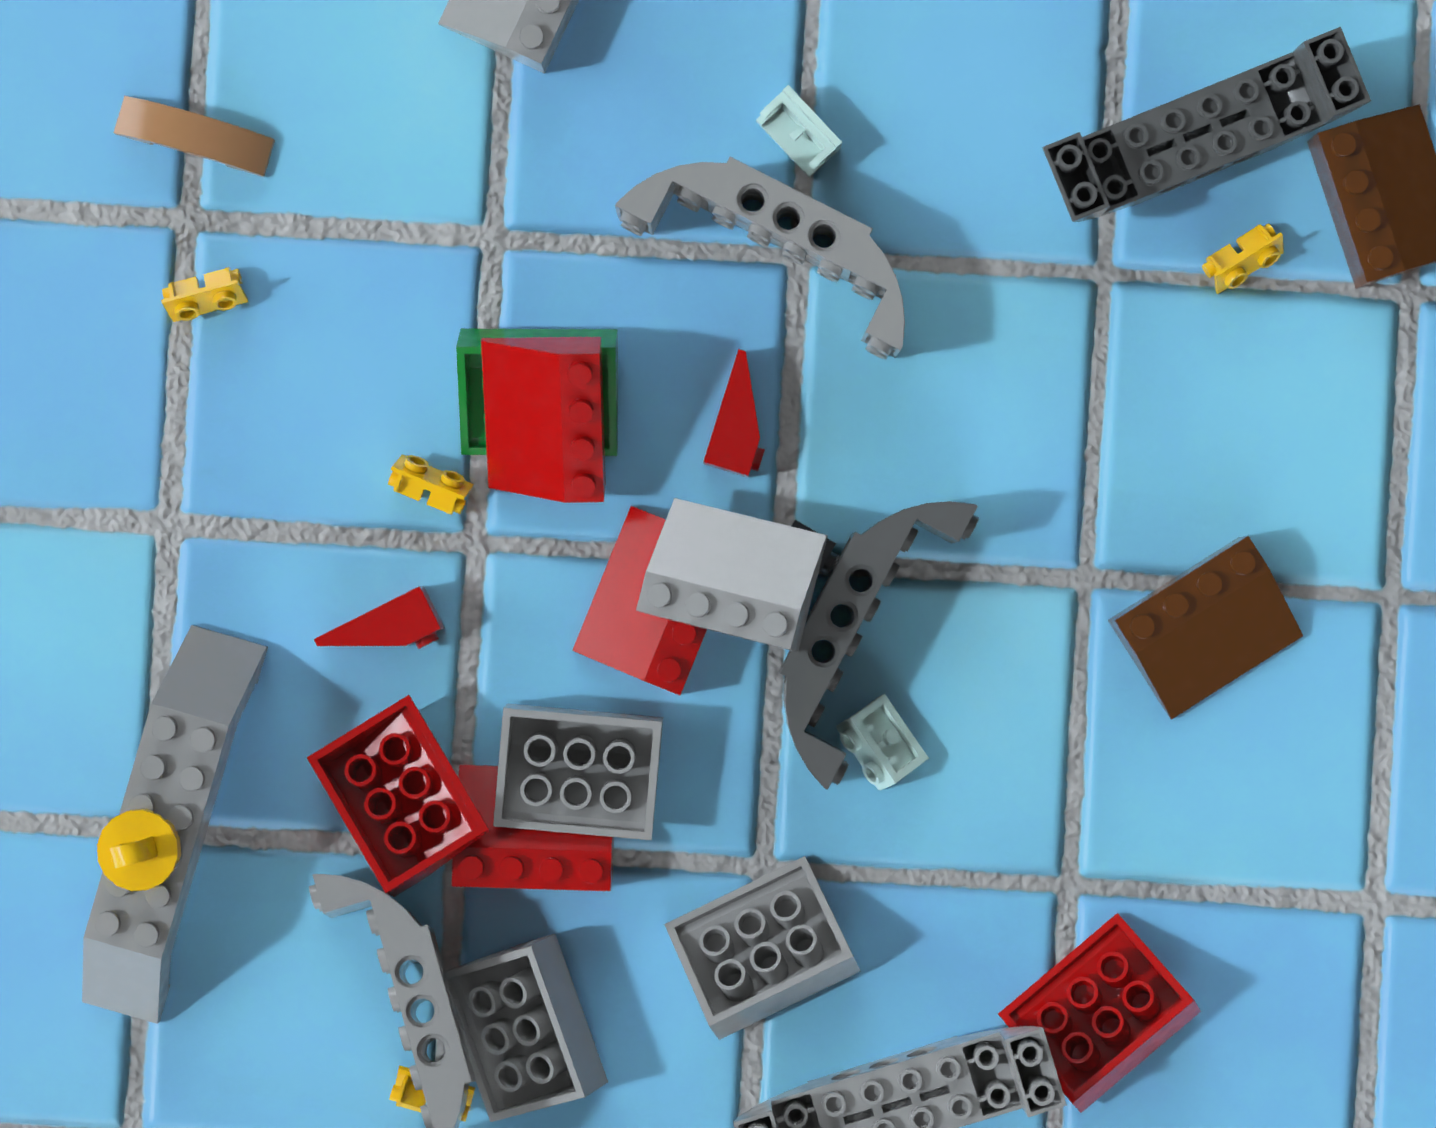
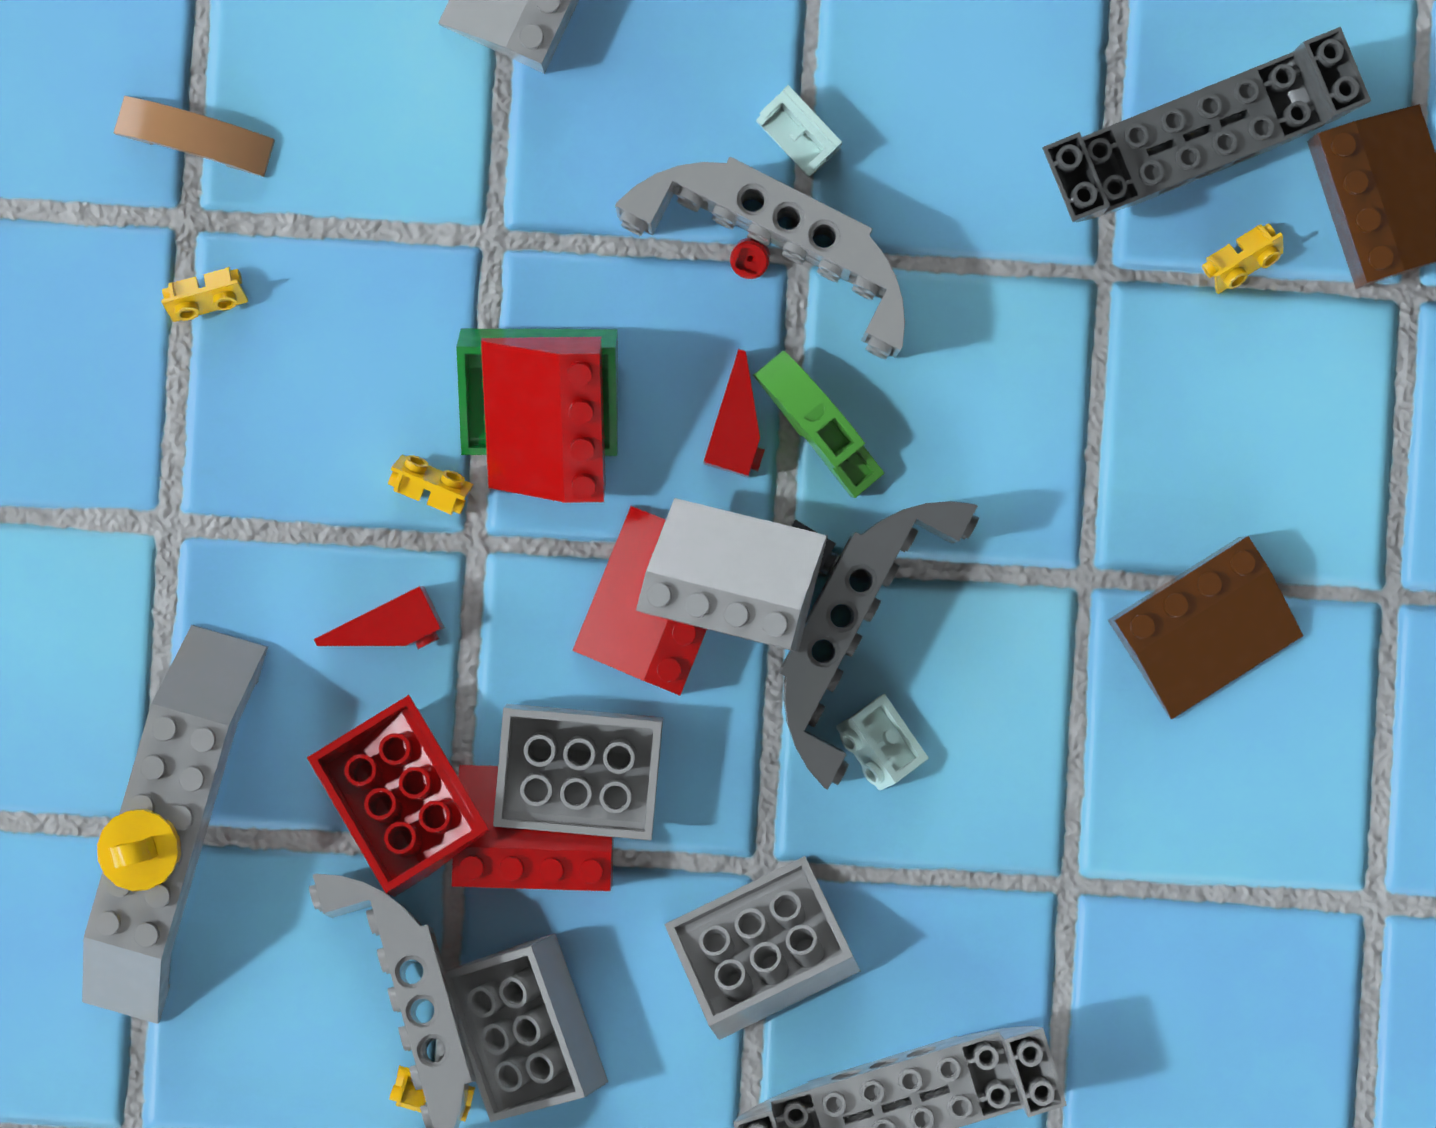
(750, 258): none -> red tile
(819, 422): none -> bright green slope
(1103, 1010): red slope -> none

